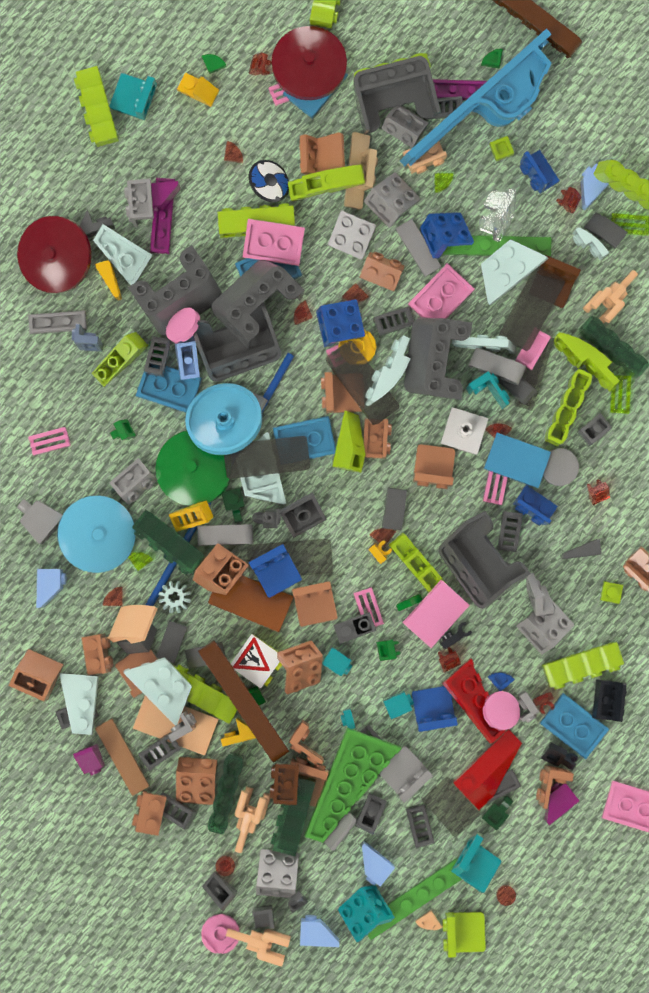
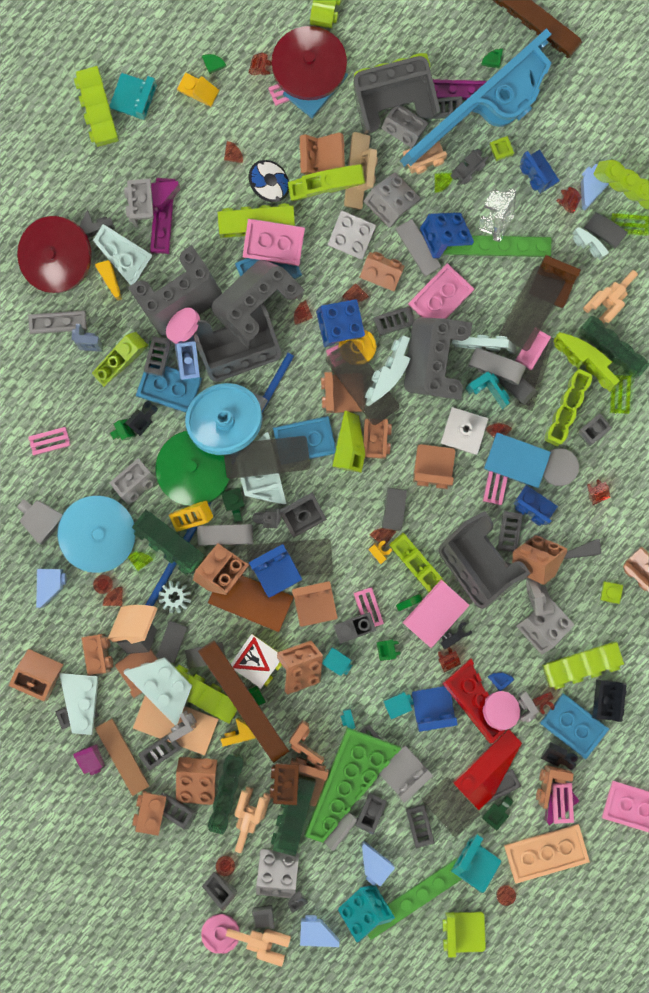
(103, 584): none -> clear red tile
(140, 420): none -> black plate
(429, 921): light nougat tile -> none
(475, 163): none -> dark grey hinge
(508, 268): light aqua wing -> none
(540, 558): none -> nougat slope
(546, 853): none -> light nougat tile
(562, 803): none -> bright pink tile

